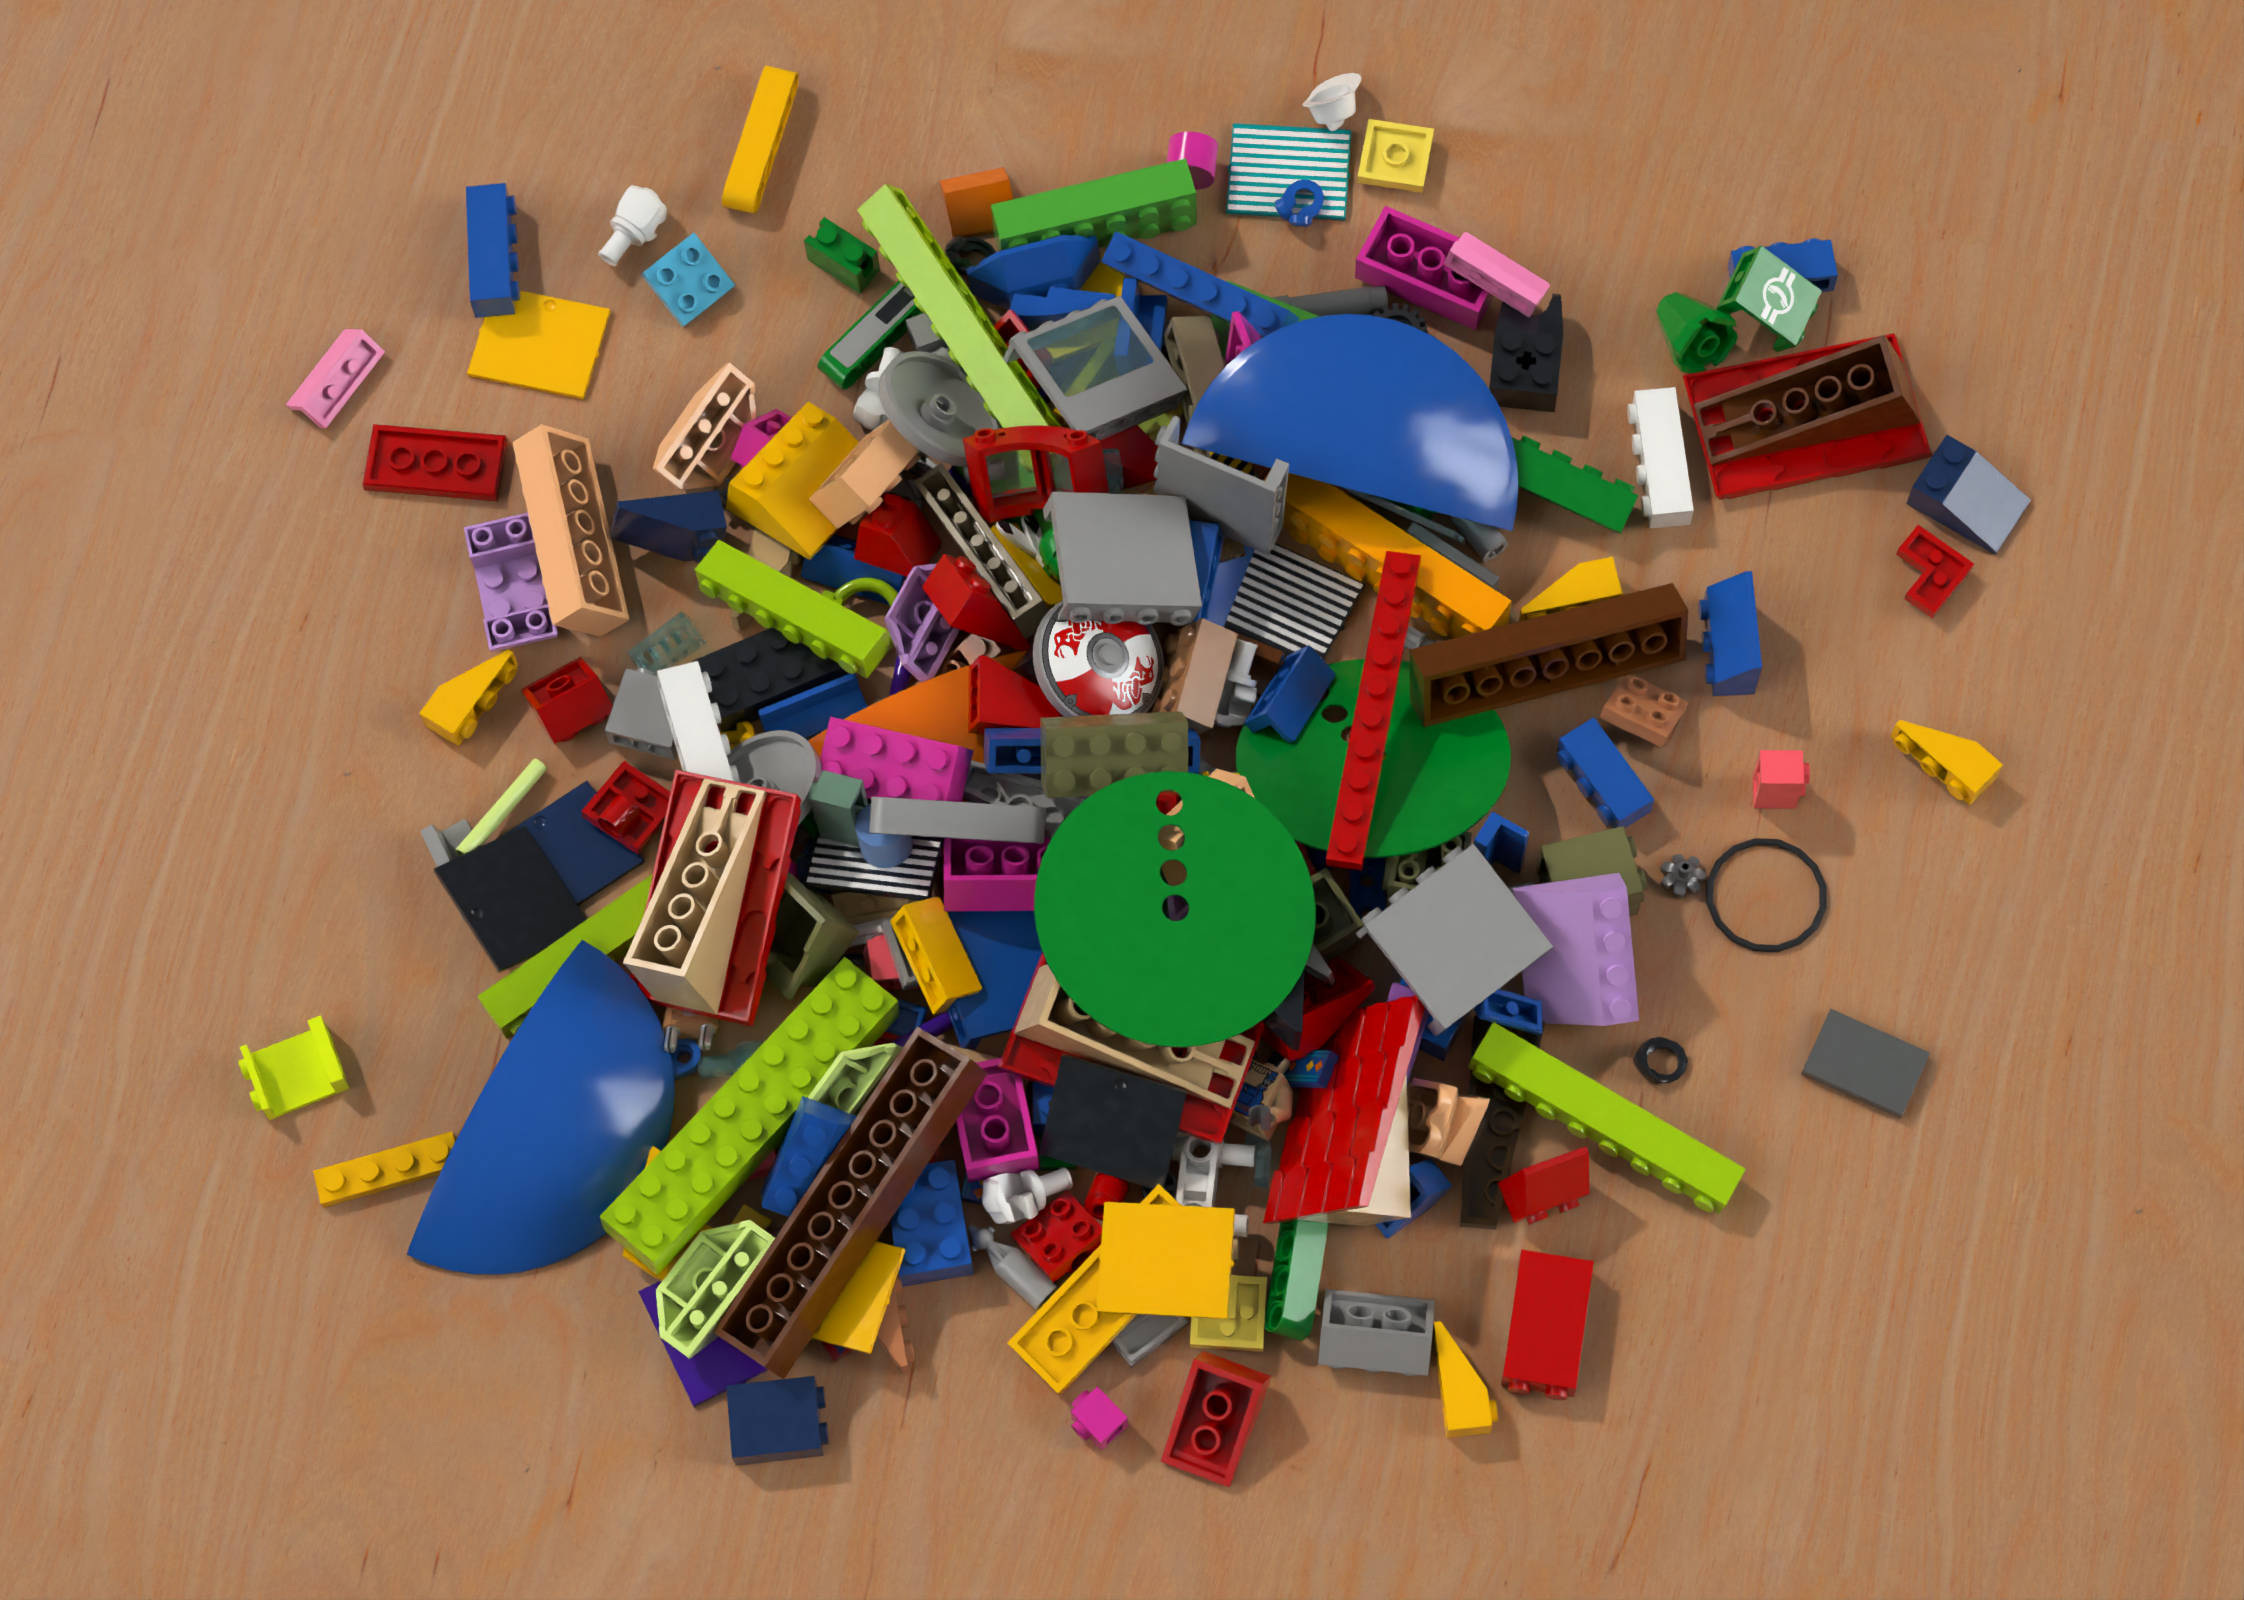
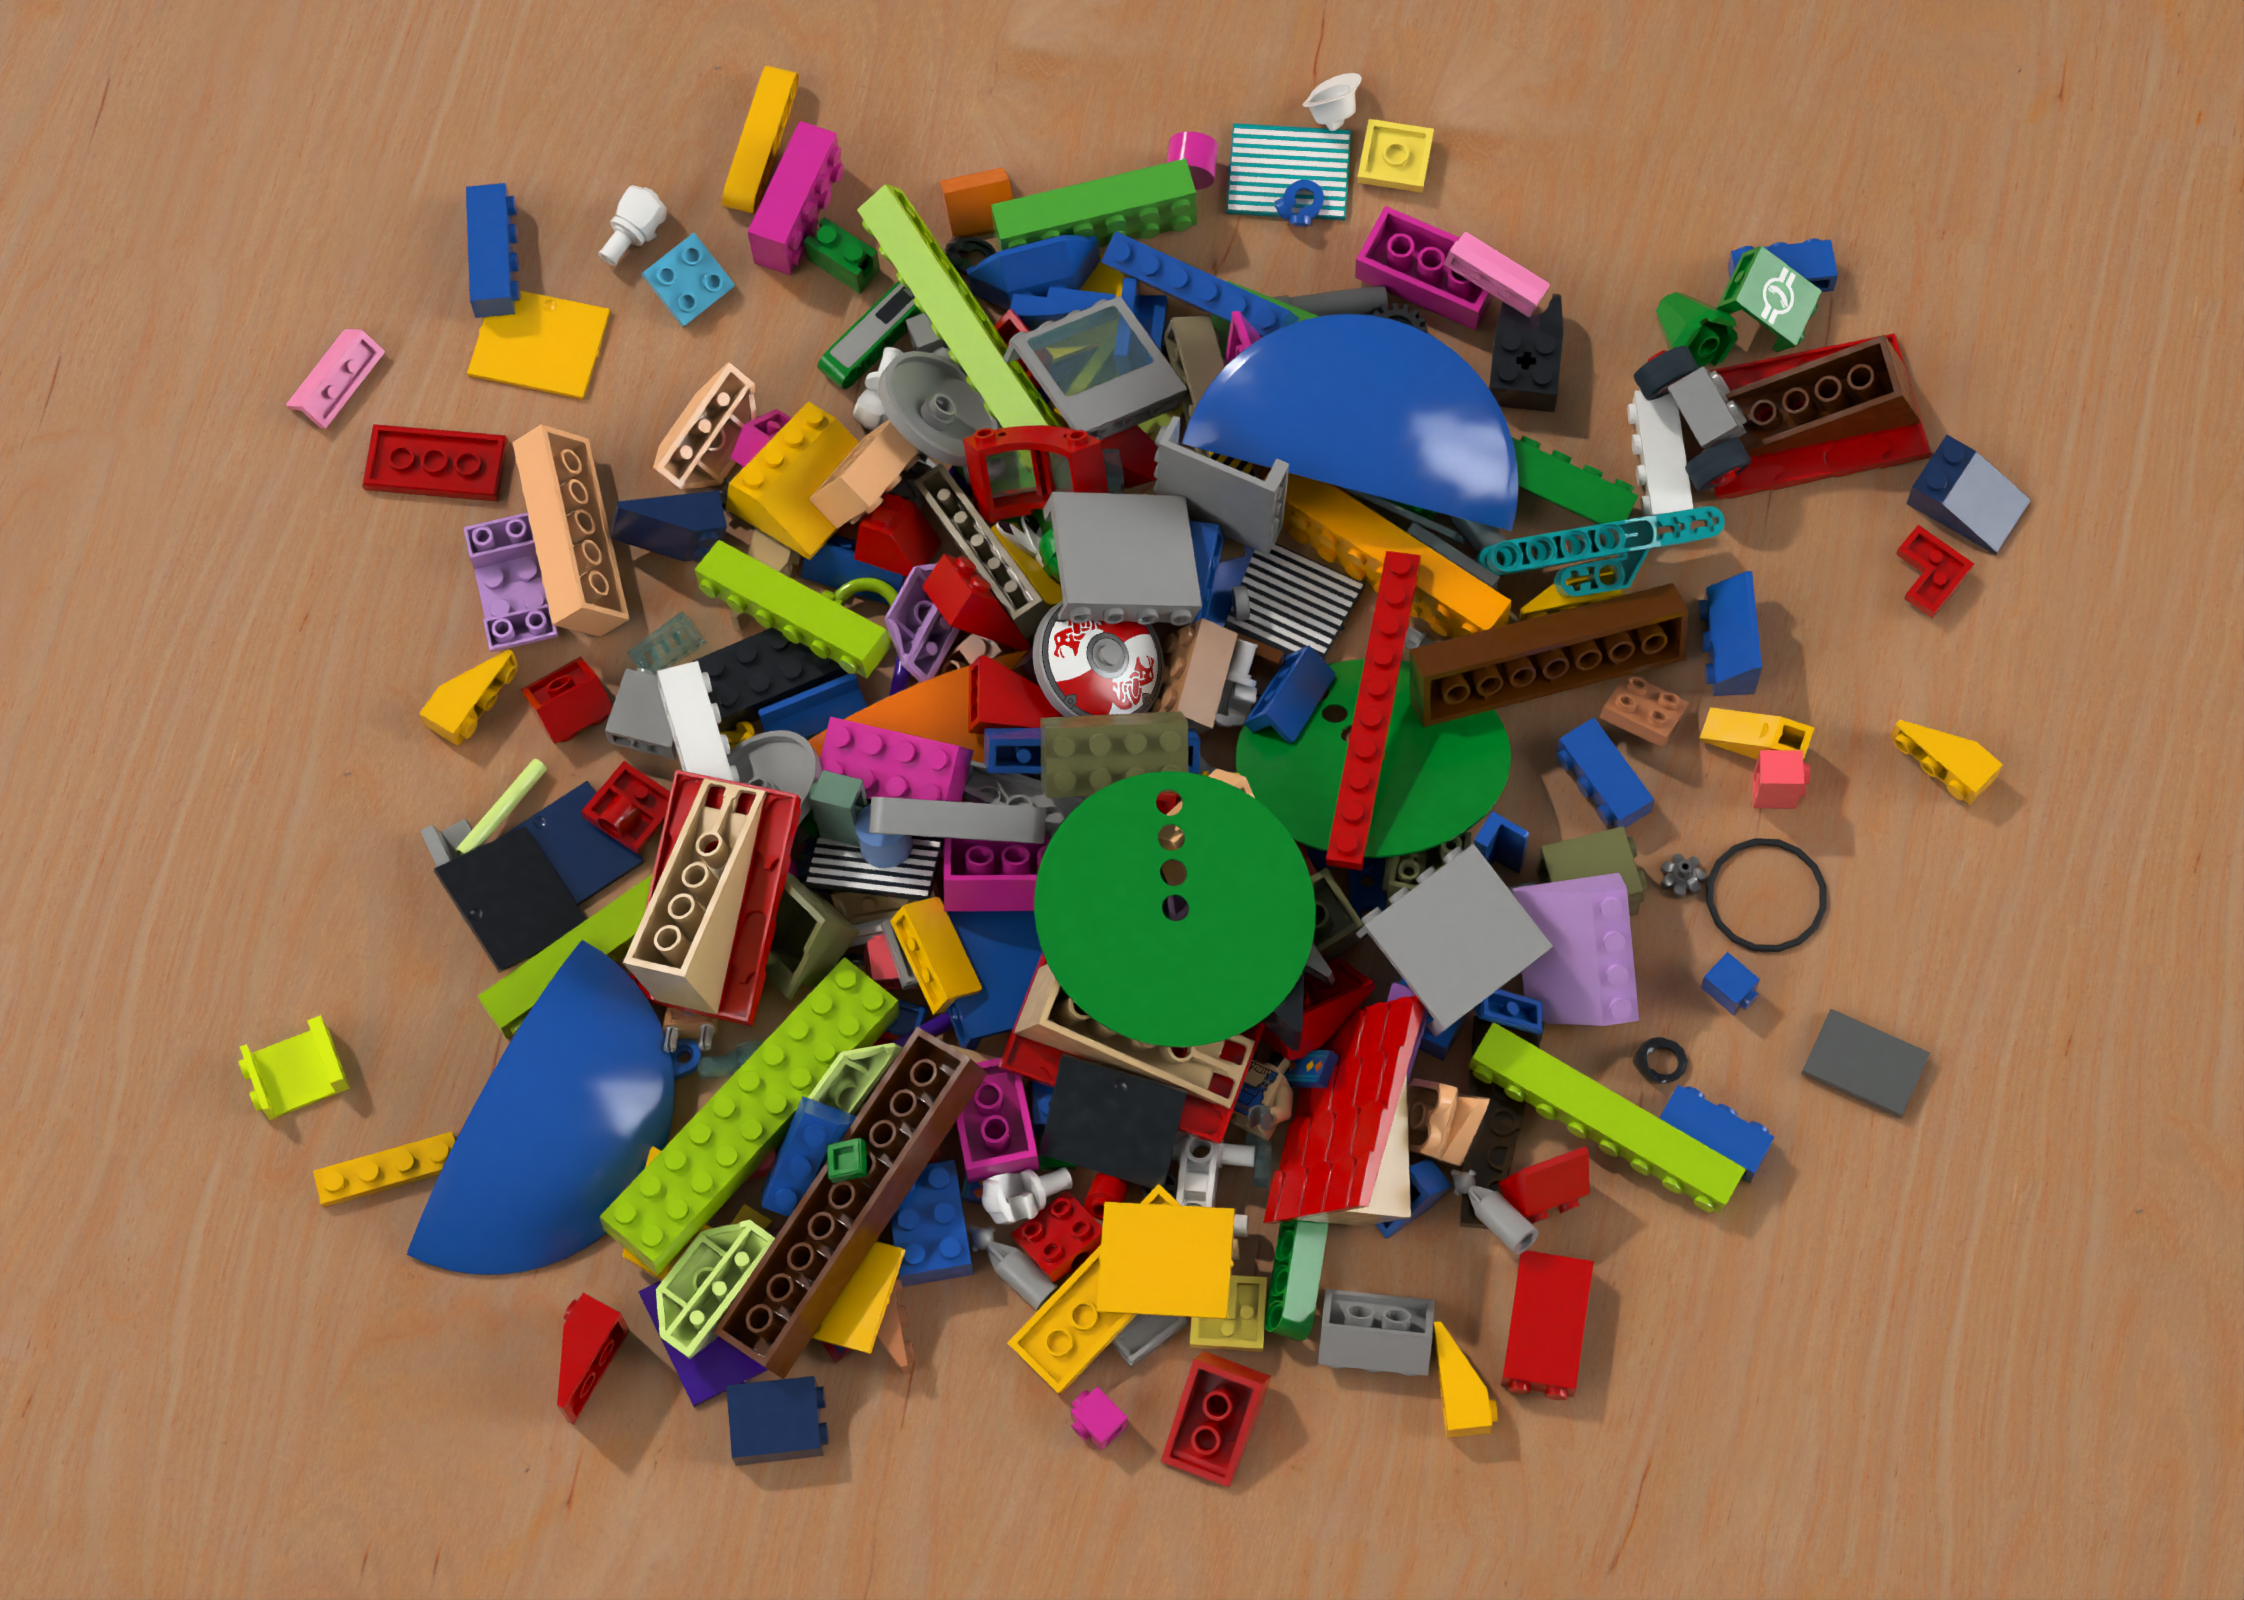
(588, 1347): none -> red slope
(795, 198): none -> dark pink brick
(847, 1160): none -> green tile
(1240, 603): none -> light grey tile
(1496, 1213): none -> light grey wheel
(1625, 538): none -> teal beam
(1707, 411): none -> brick
(1718, 1128): none -> blue brick
(1731, 984): none -> blue brick
(1751, 732): none -> yellow slope

